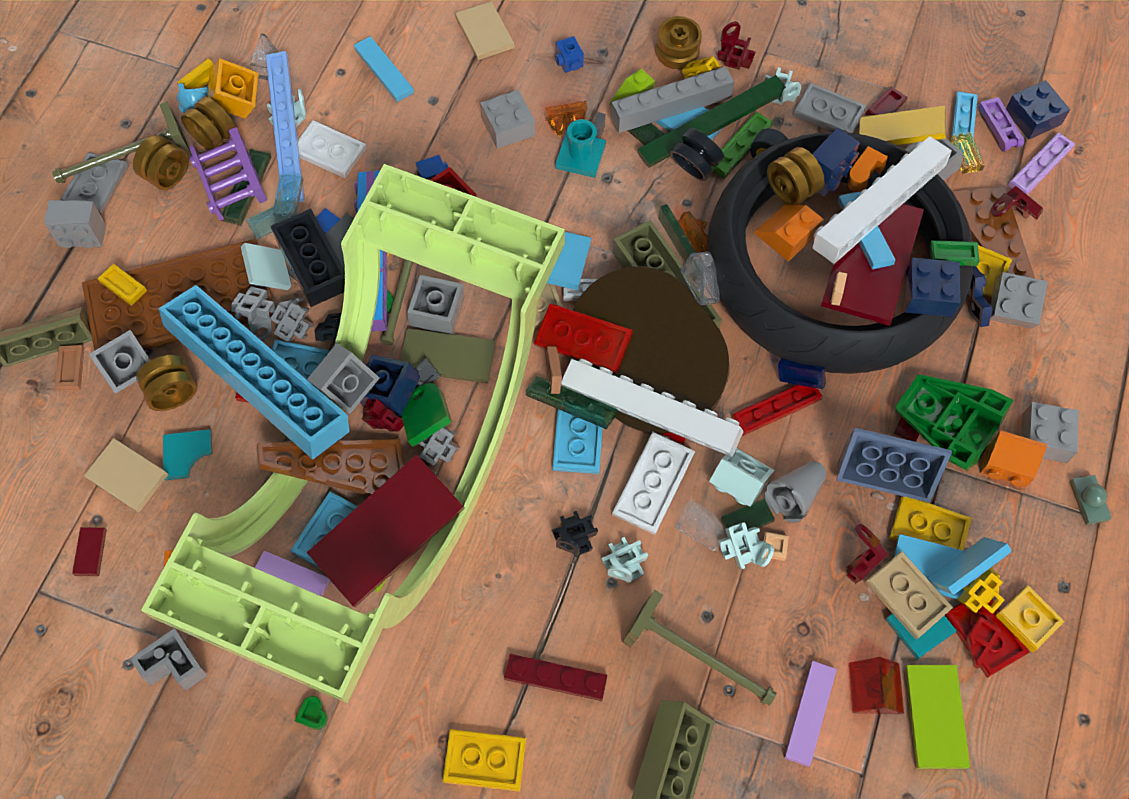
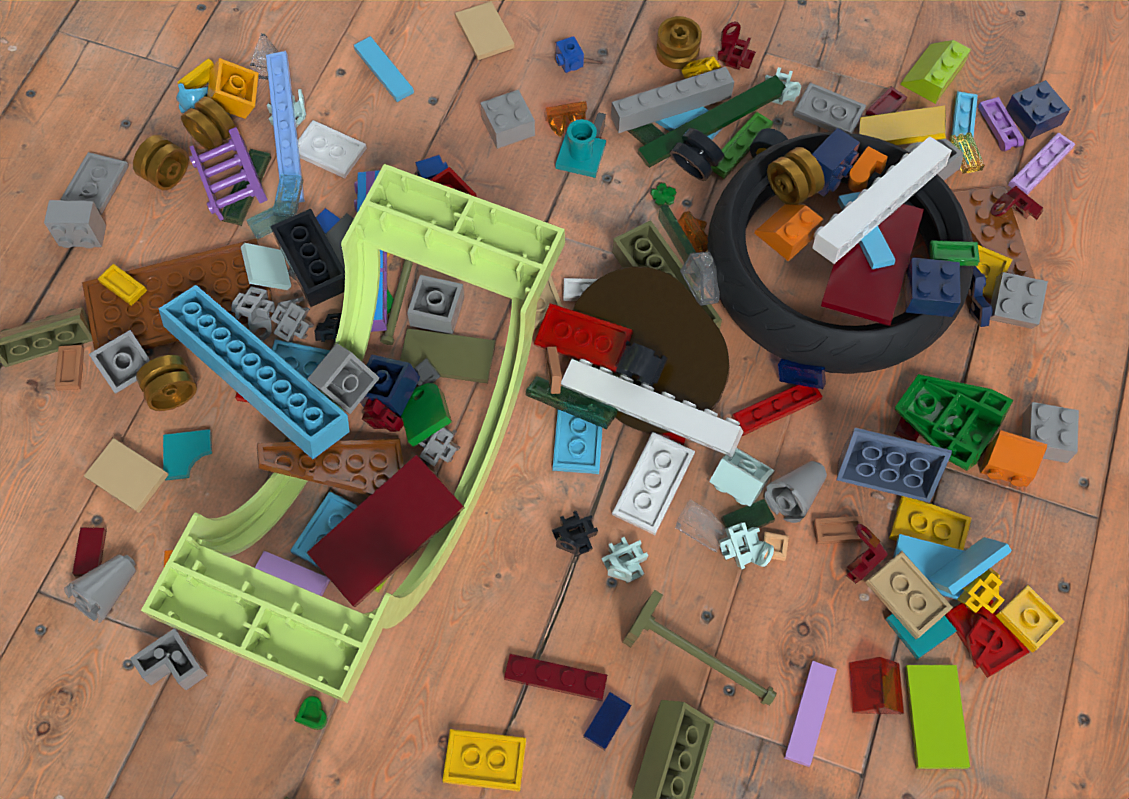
(101, 587): none -> light grey cone
(172, 132): olive tile -> none
(571, 262): medium azure tile -> none
(607, 721): none -> clear blue tile
(633, 85): lime slope -> none
(641, 363): none -> black brick
(663, 195): none -> green plant
(837, 530): none -> nougat tile
(838, 288): light nougat tile -> none
(936, 69): none -> lime slope
(1091, 499): sand green tile -> none

